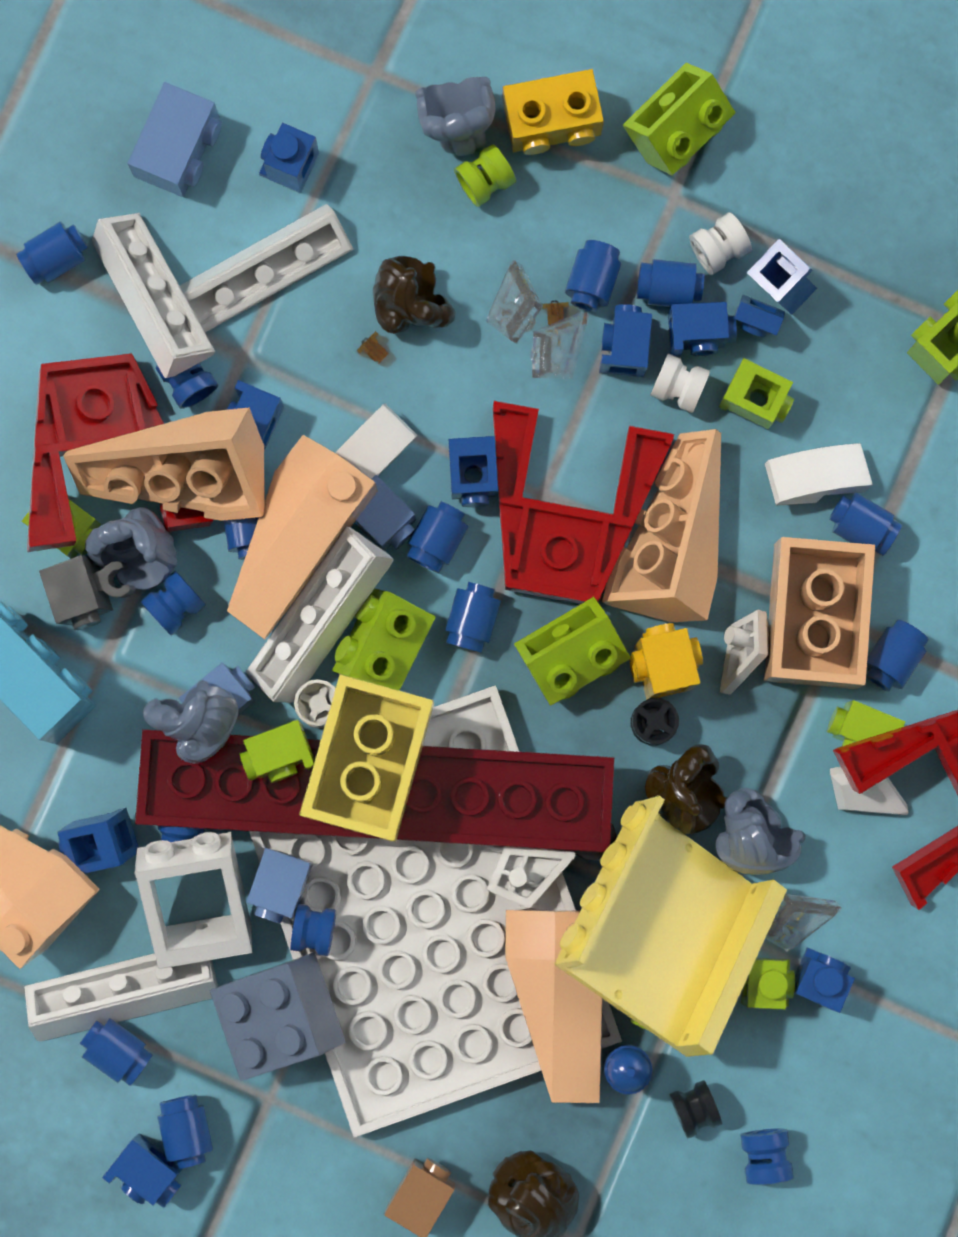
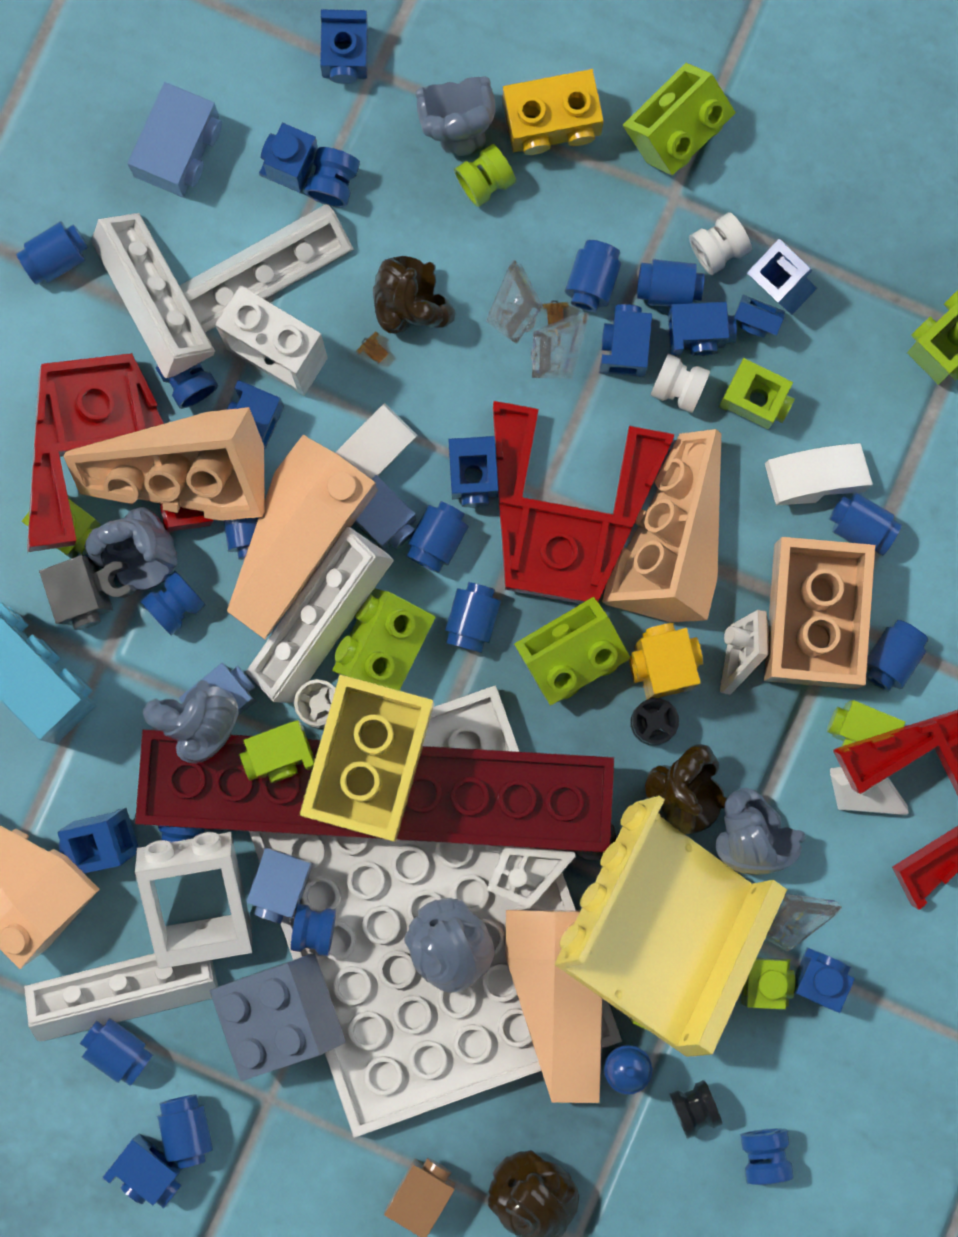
(261, 330): none -> white window
(332, 177): none -> blue wheel
(348, 28): none -> blue brick
(449, 945): none -> sand blue hair

